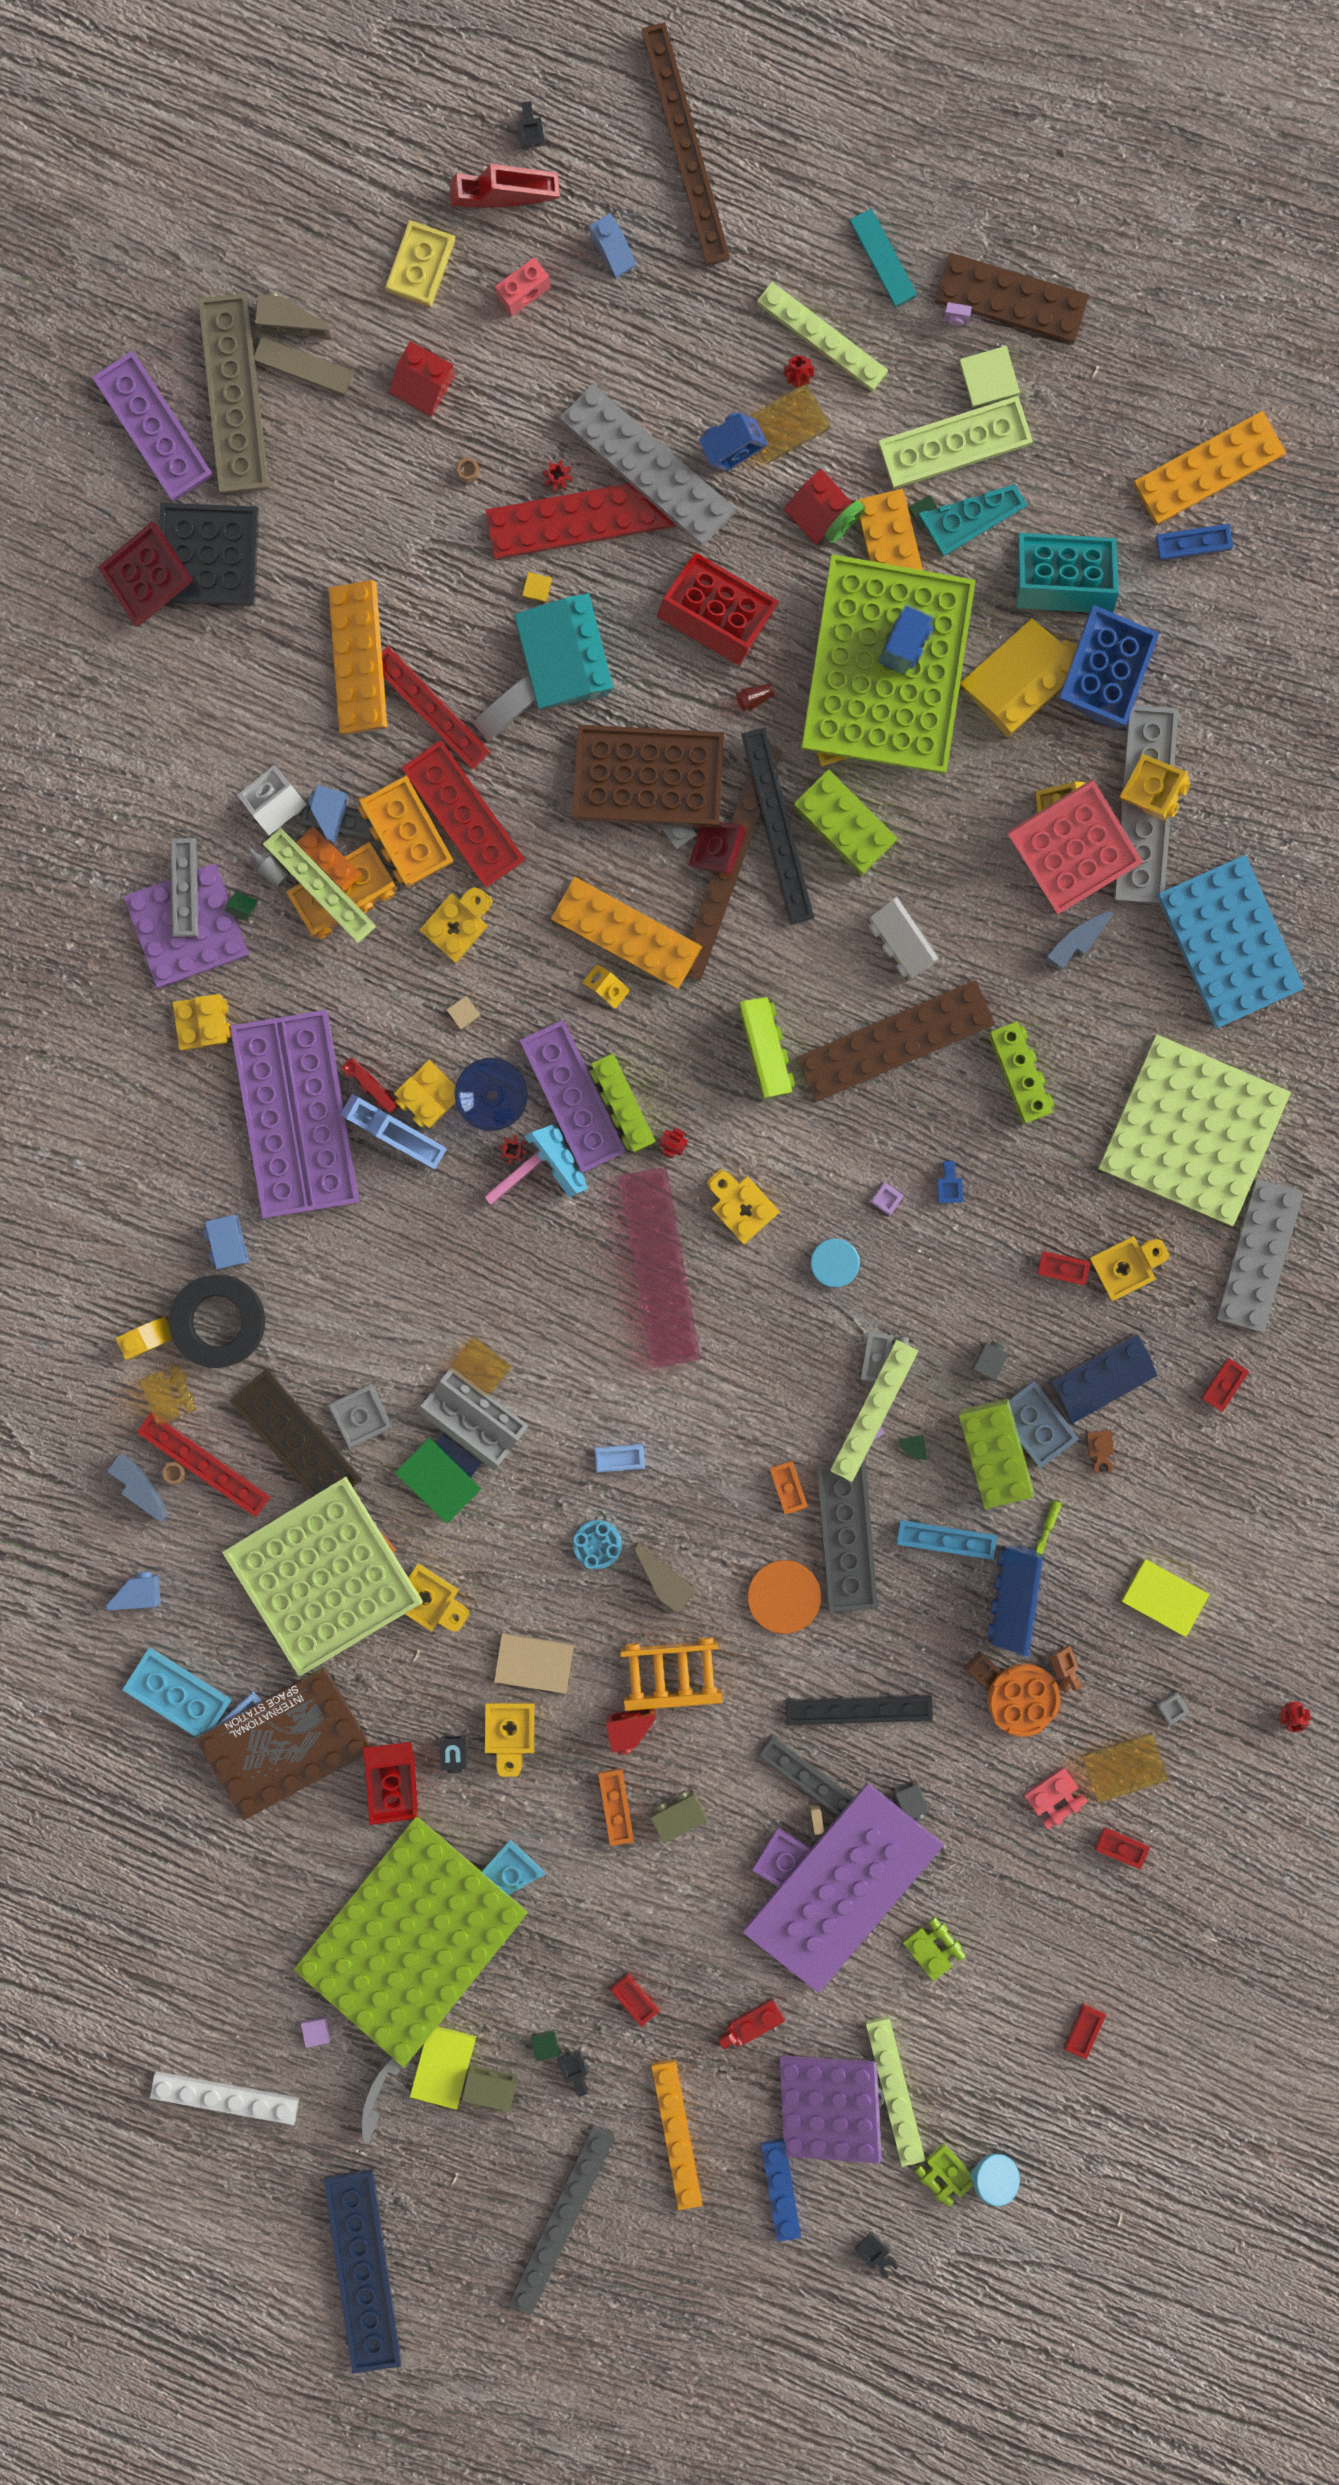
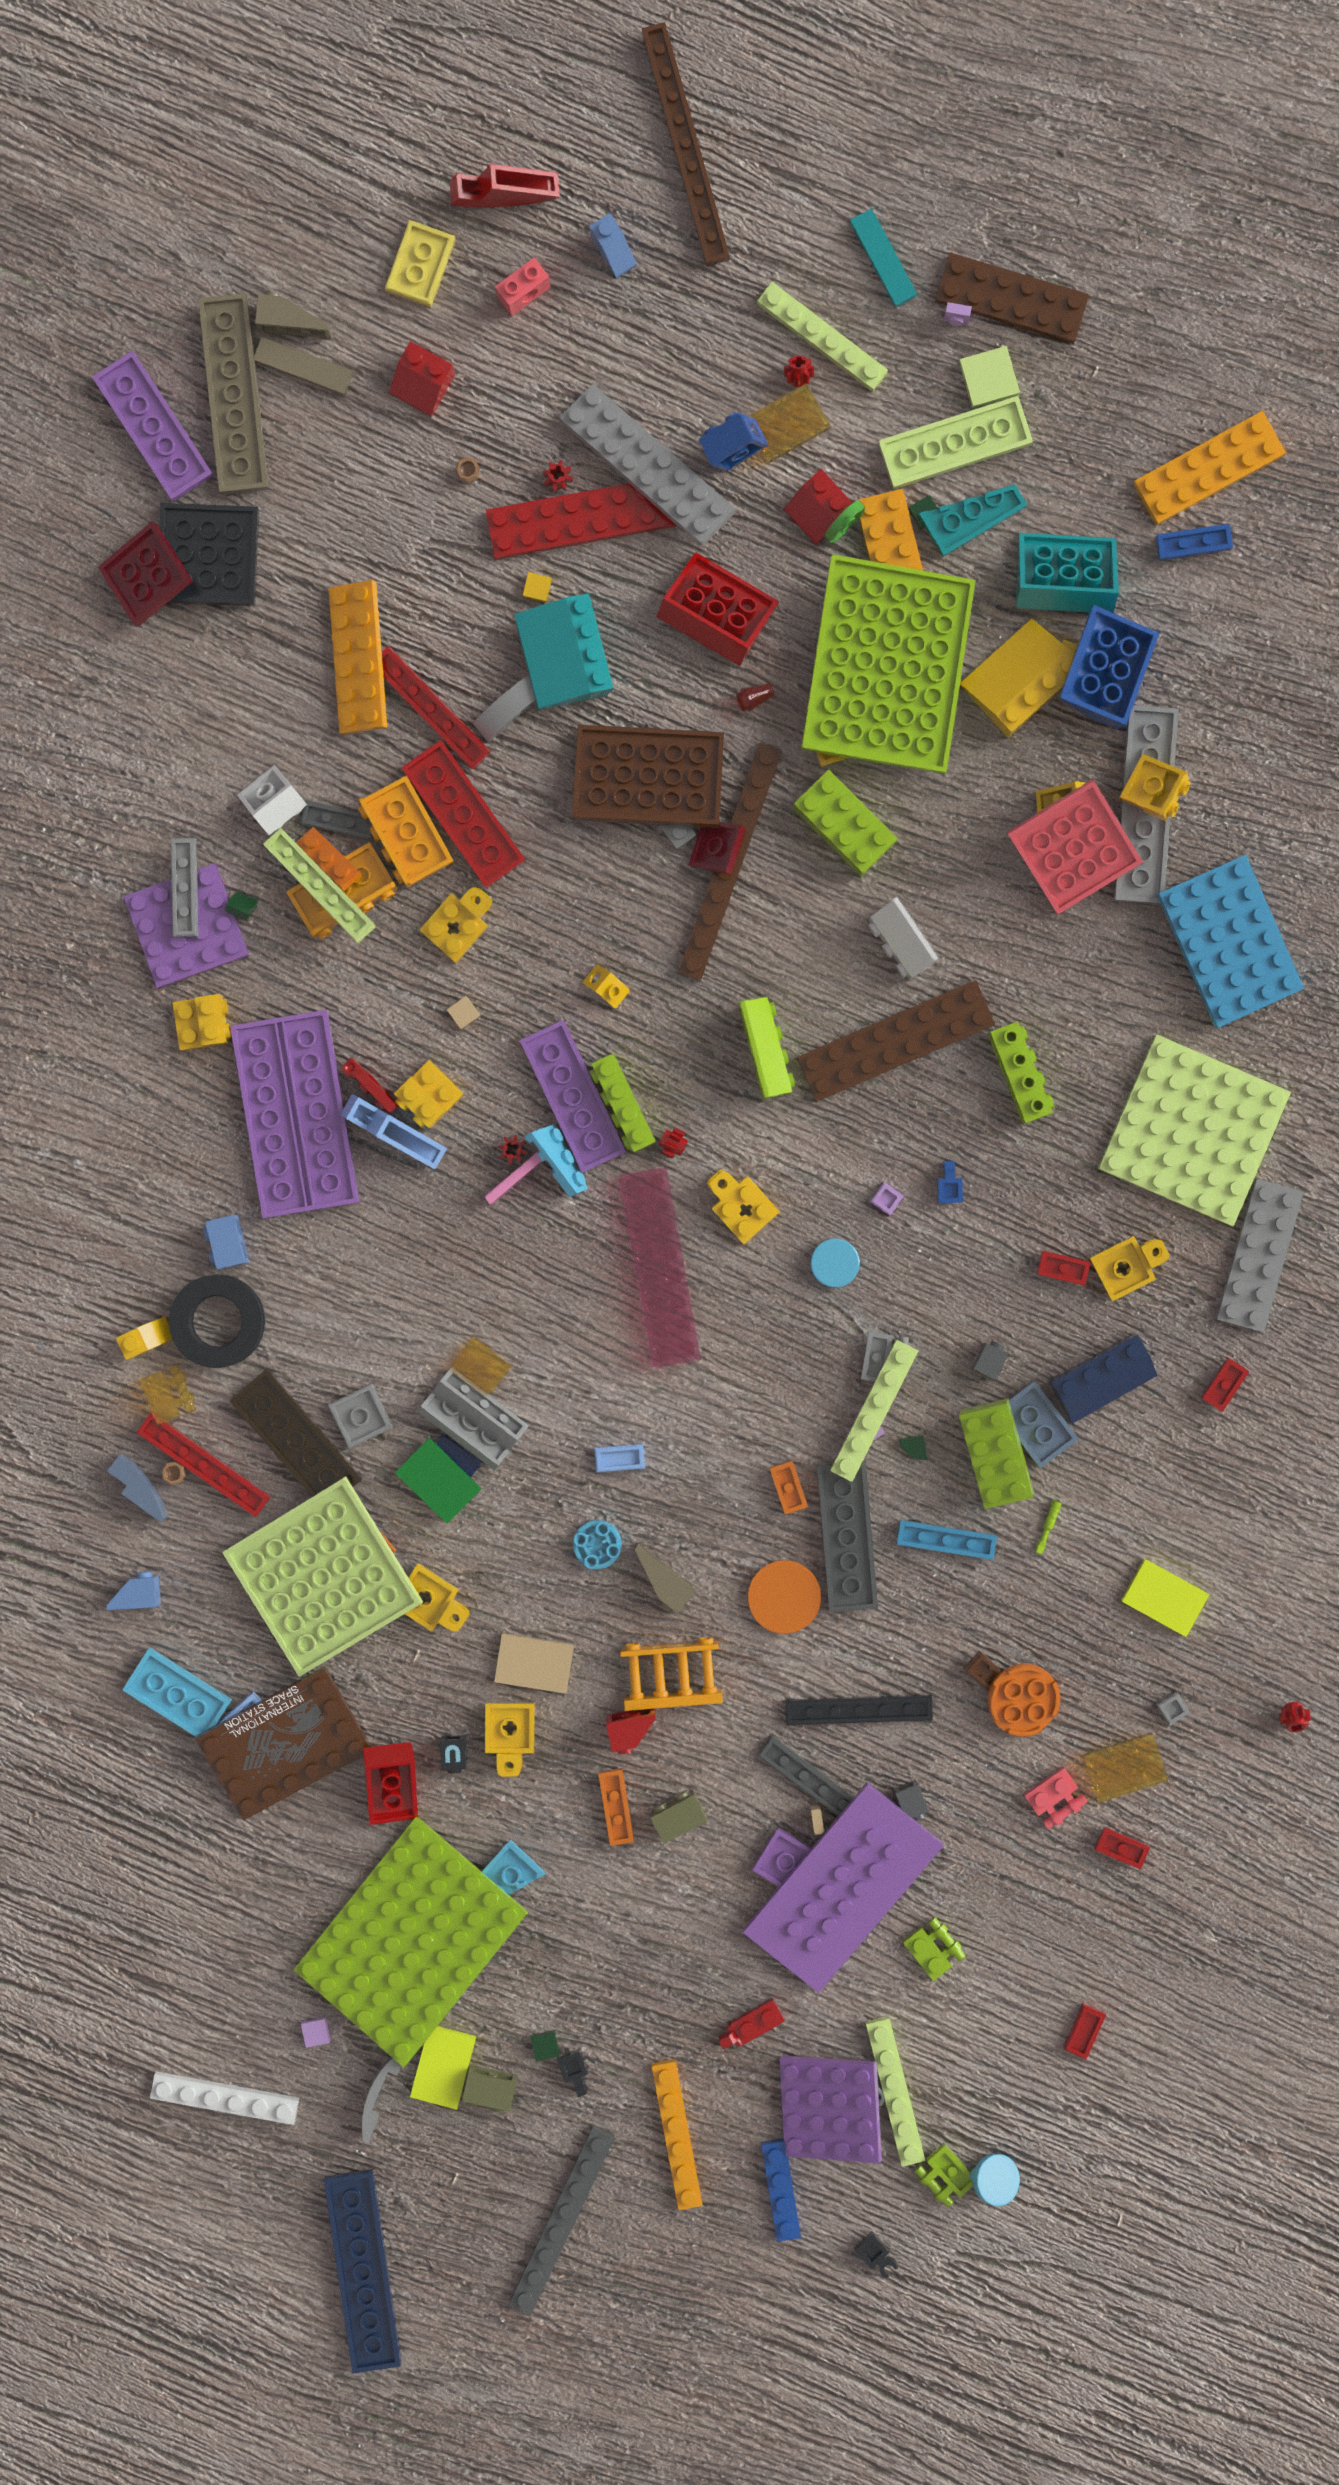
(268, 867): light grey piece -> none
(328, 809): medium blue slope -> none
(473, 1091): clear blue dish -> none
(530, 128): black plate -> none
(626, 933): light orange plate -> none
(634, 1999): red tile -> none
(777, 825): black tile -> none
(906, 637): blue brick -> none
(1015, 1599): blue slope -> none
(1065, 1667): dark orange plate -> none
(1077, 941): sand blue slope -> none
(1099, 1446): dark orange plate -> none

